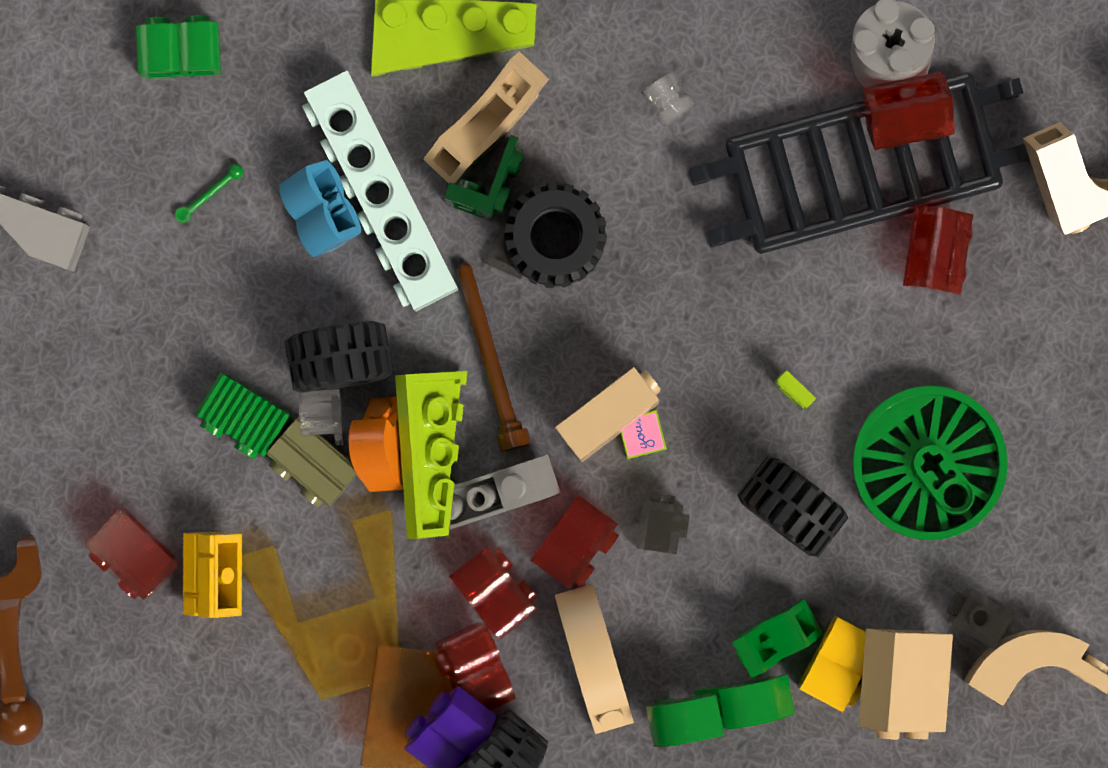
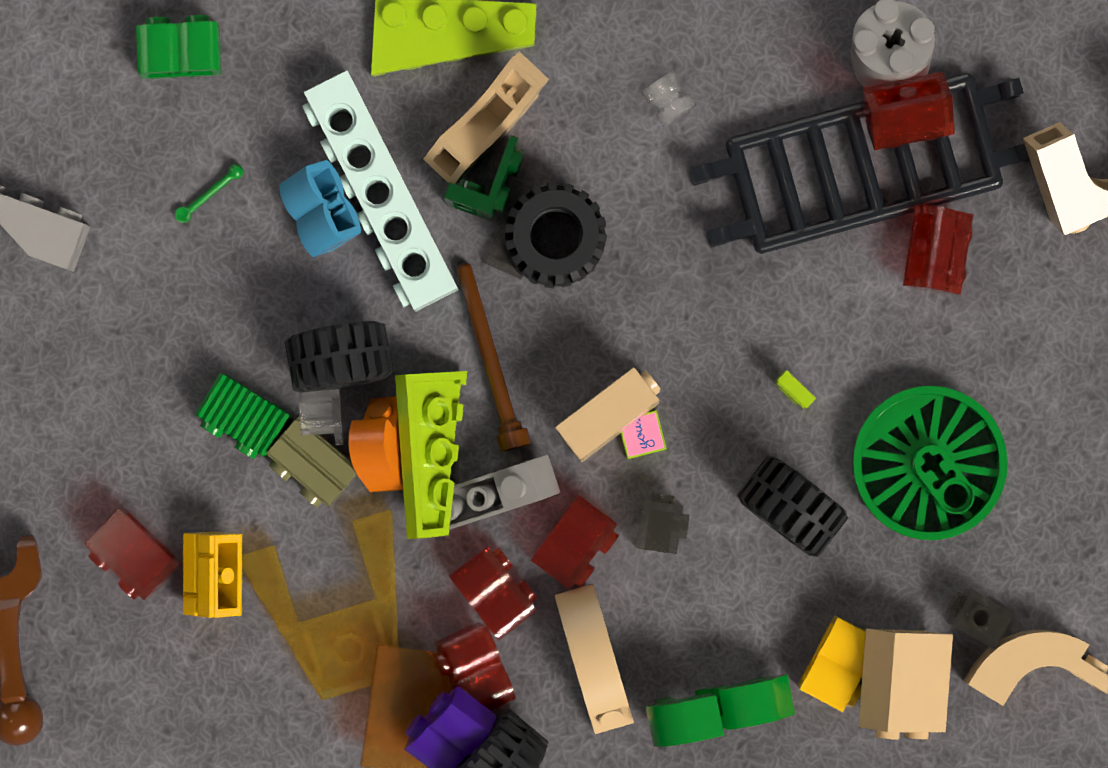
(776, 637): green brick -> none

